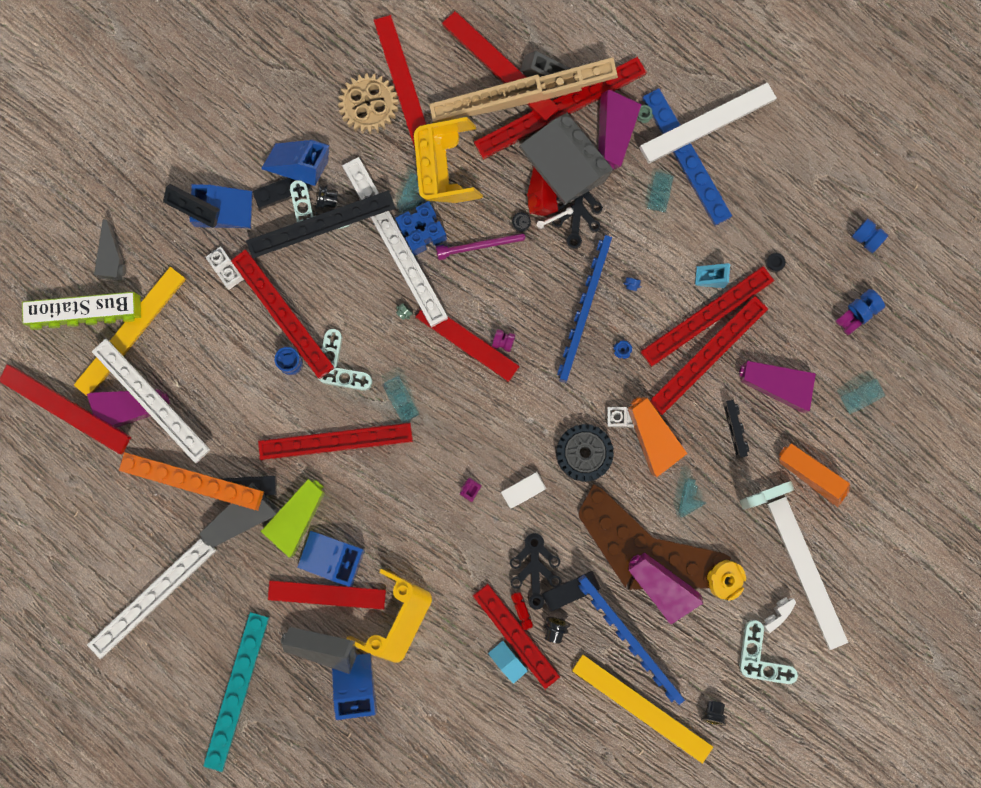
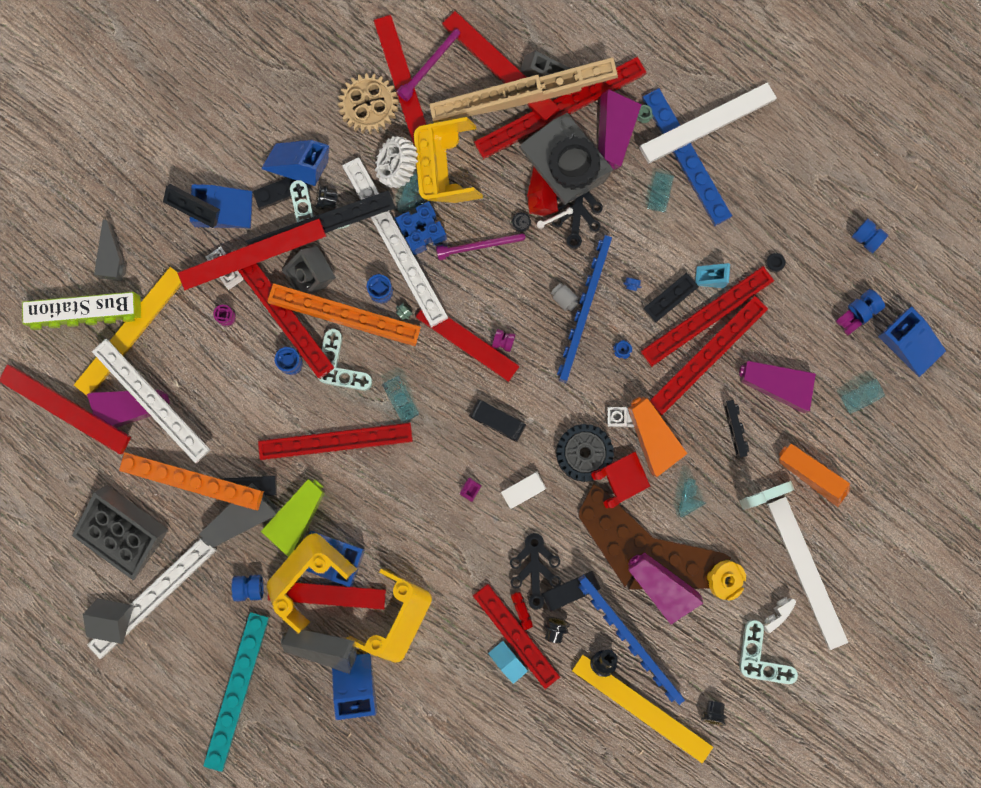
(107, 620): none -> dark grey slope
(119, 531): none -> dark grey slope
(228, 315): none -> magenta wheel
(247, 588): none -> blue wheel
(252, 254): none -> red tile
(309, 271): none -> dark grey slope
(312, 553): none -> yellow windscreen
(344, 314): none -> orange plate
(379, 288): none -> blue wheel
(396, 162): none -> white gear
(406, 91): none -> magenta piece
(497, 420): none -> black beam
(564, 297): none -> light grey brick
(574, 143): none -> black tyre
(604, 663): none -> black piece
(625, 478): none -> red flag
(670, 298): none -> black plate
(913, 341): none -> blue slope

